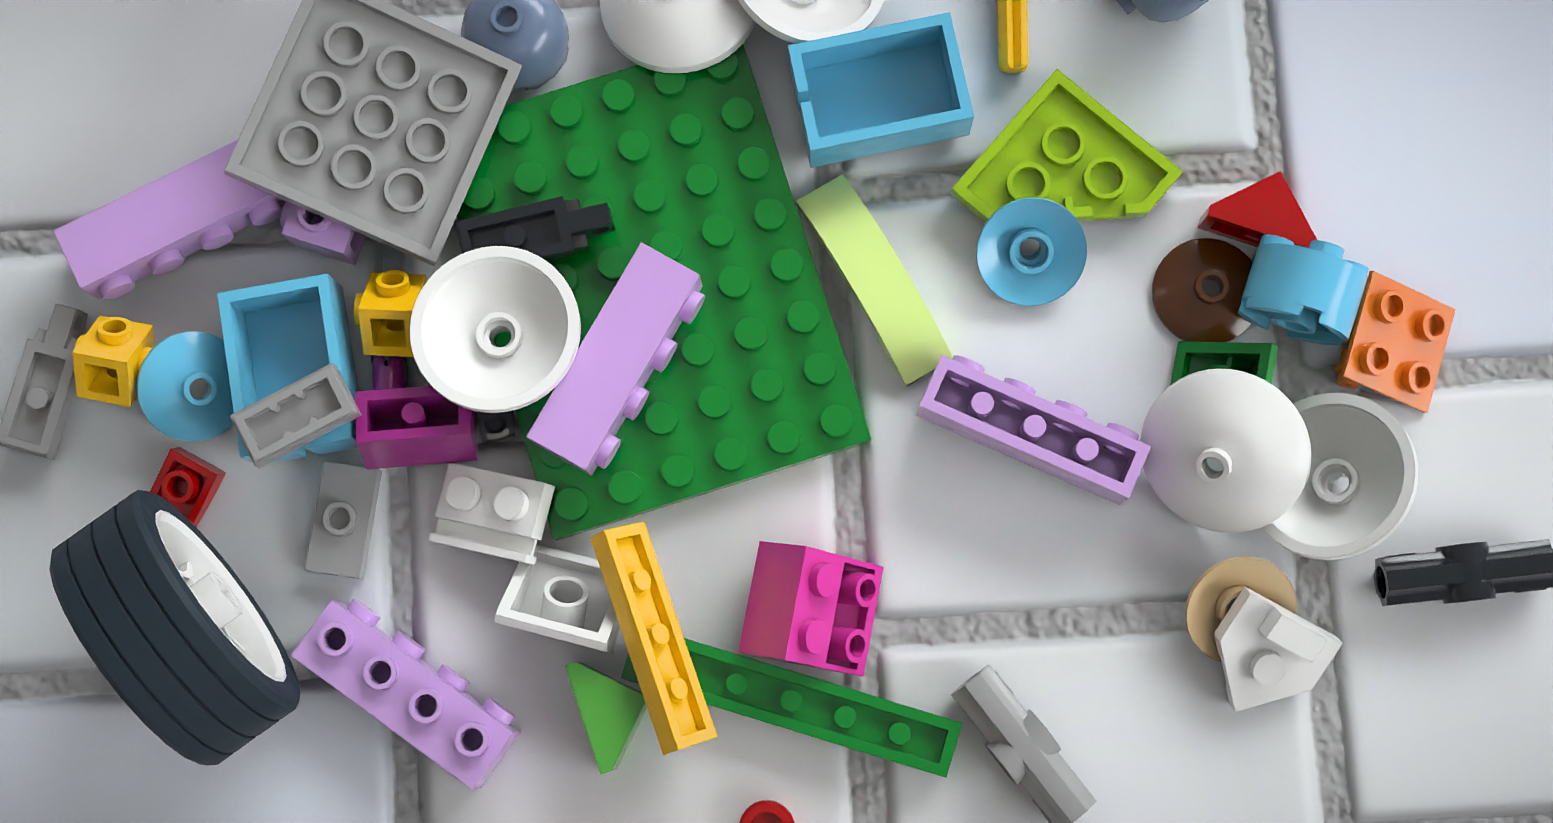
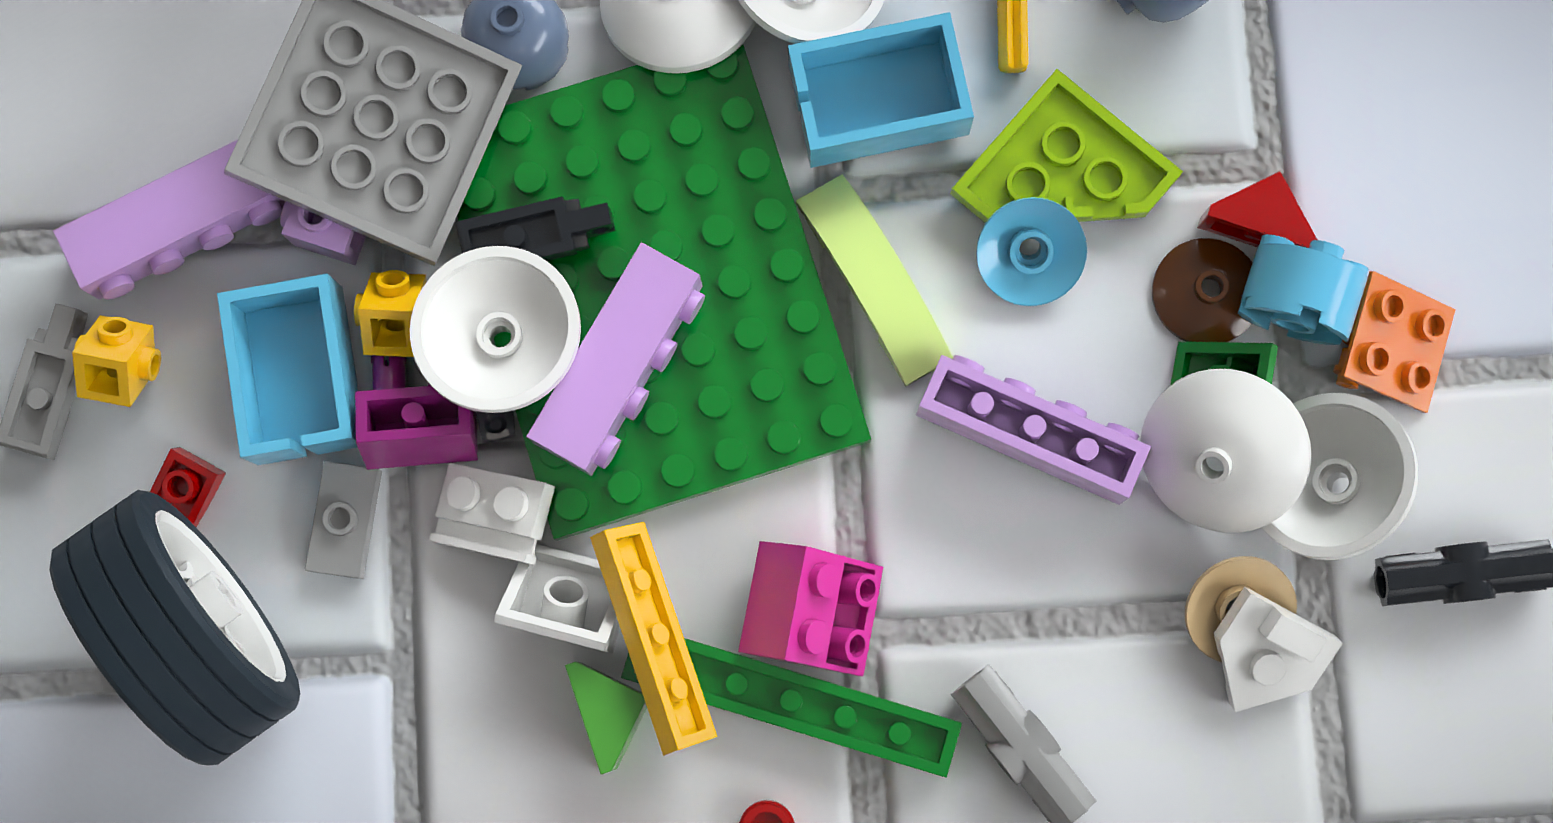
(166, 380): medium azure dish -> none
(295, 415): light grey plate -> none
(406, 692): lavender brick -> none

